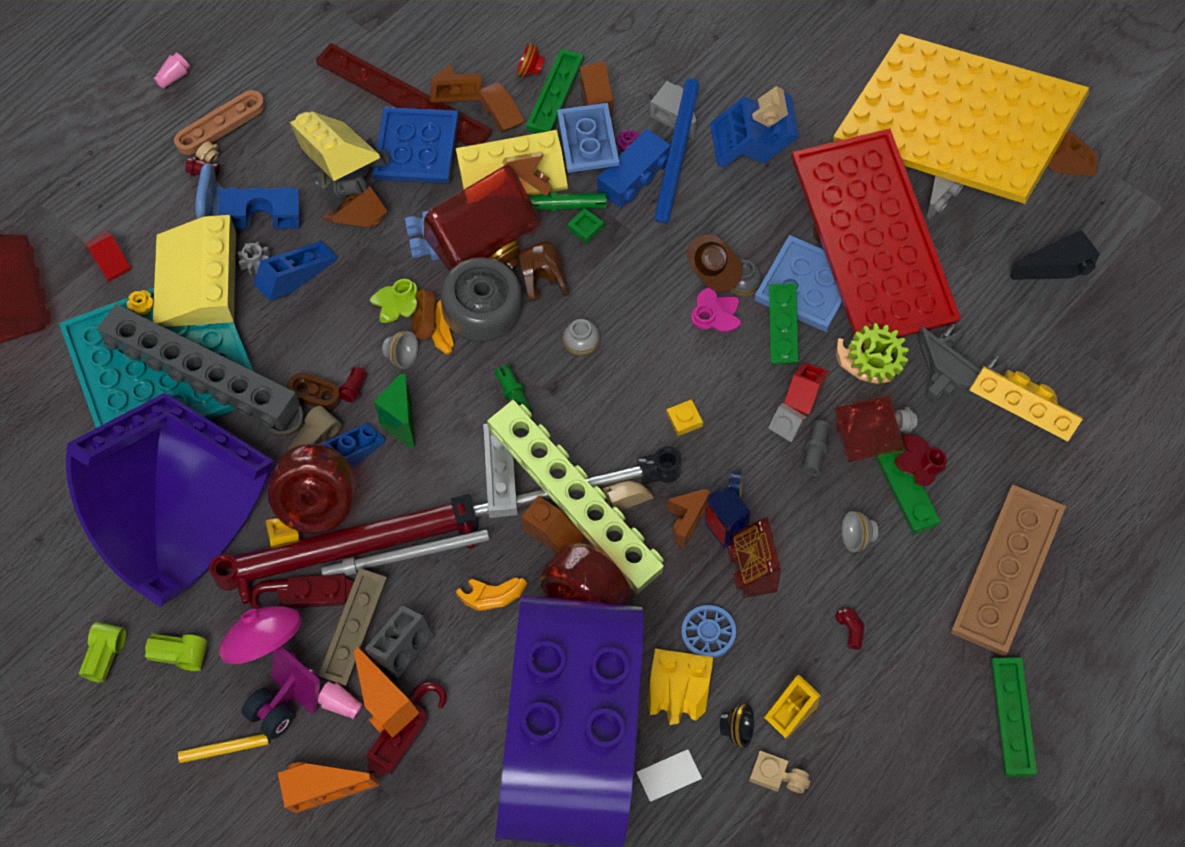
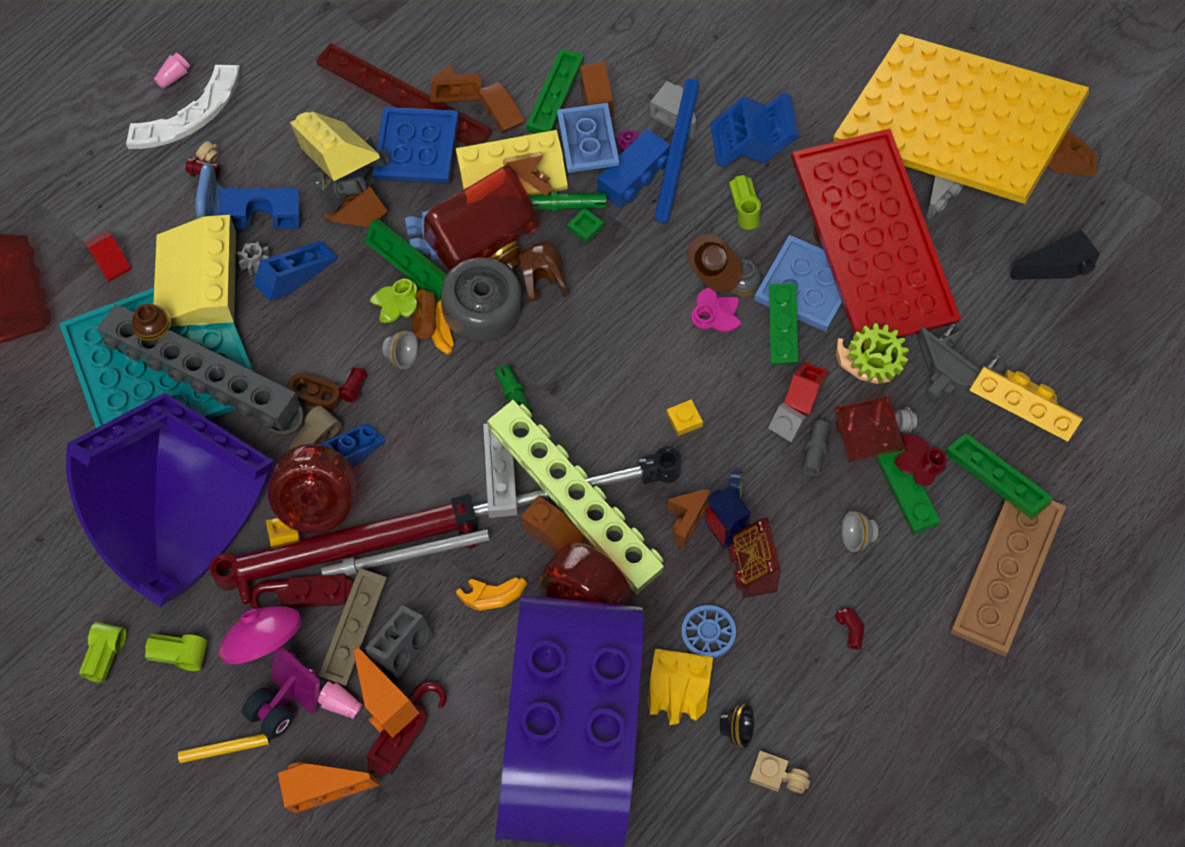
(142, 307): yellow plate -> none
(150, 322): none -> reddish brown piece
(192, 117): none -> white tile
(219, 122): nougat plate -> none
(395, 411): green slope -> none
(405, 258): none -> green plate
(530, 61): red piece -> none
(581, 337): light grey piece -> none
(626, 494): tan brick -> none
(669, 775): white sticker -> none
(745, 202): none -> lime piece
(771, 107): tan bracket -> none
(793, 707): yellow slope -> none
(999, 476): none -> green plate
(1013, 717): green plate -> none

